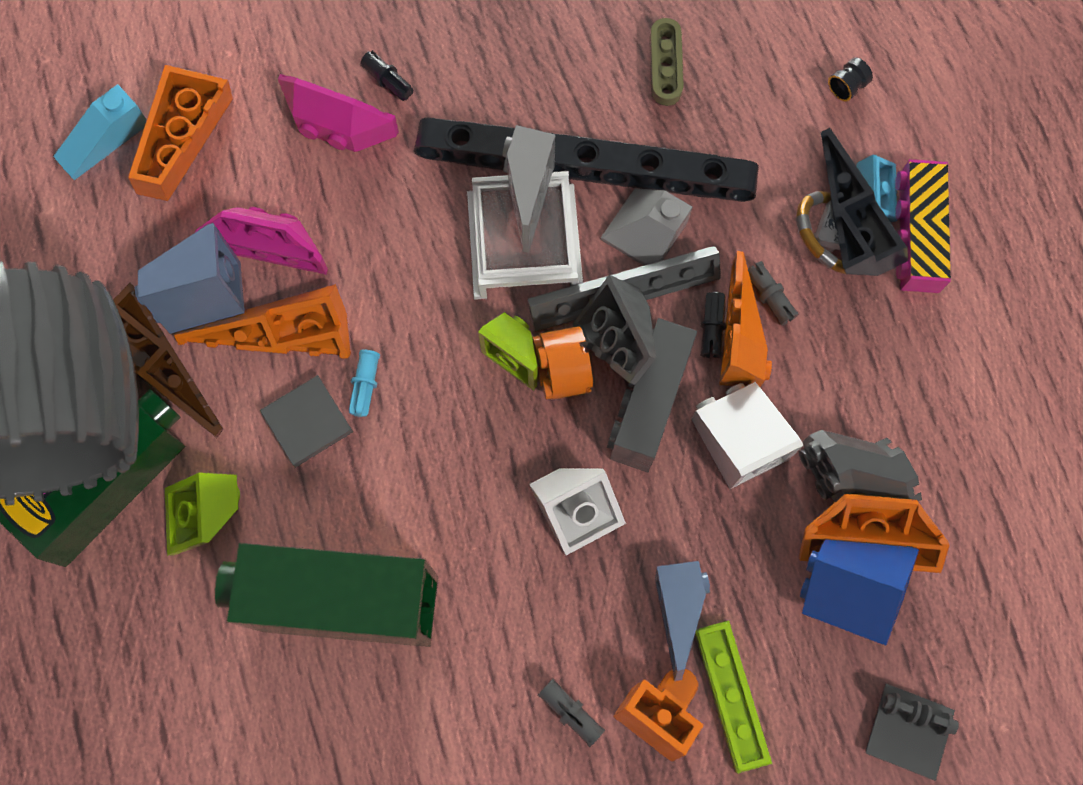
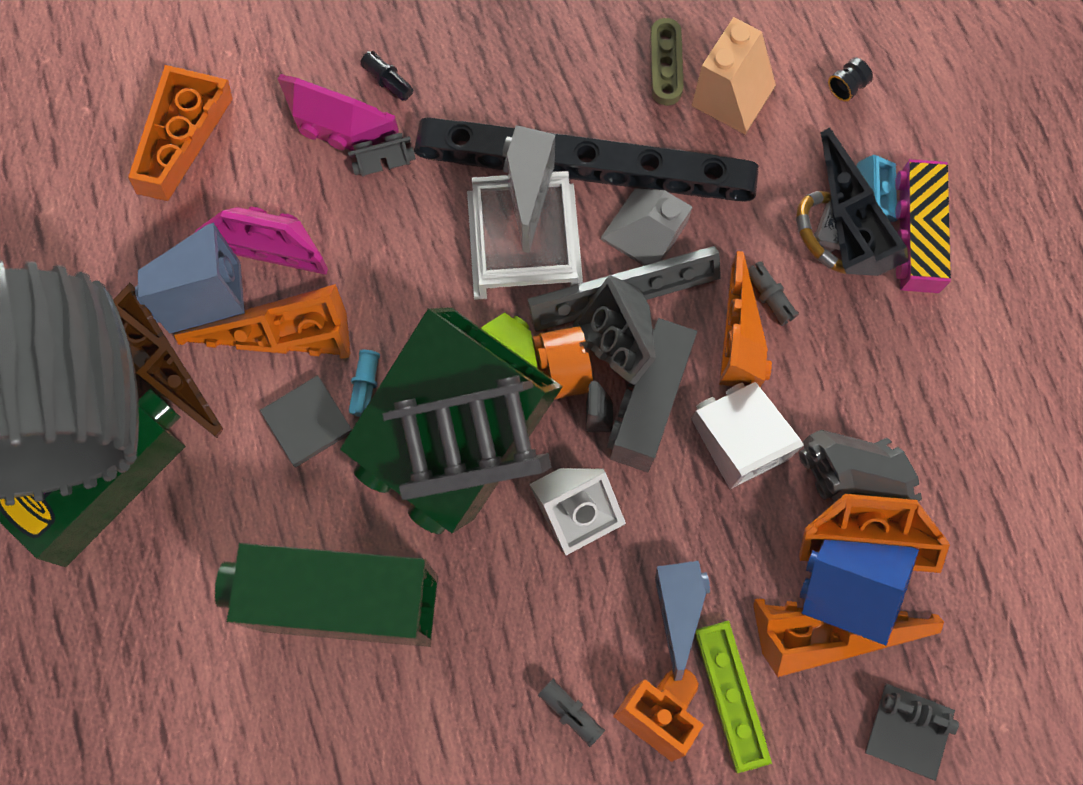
(100, 131): medium azure slope -> none
(198, 509): lime slope -> none
(393, 150): none -> dark grey hinge
(439, 362): none -> dark green brick
(456, 473): none -> flat silver fence
(598, 409): none -> dark grey slope
(713, 324): black axle -> none
(735, 77): none -> light nougat slope
(800, 642): none -> orange wedge

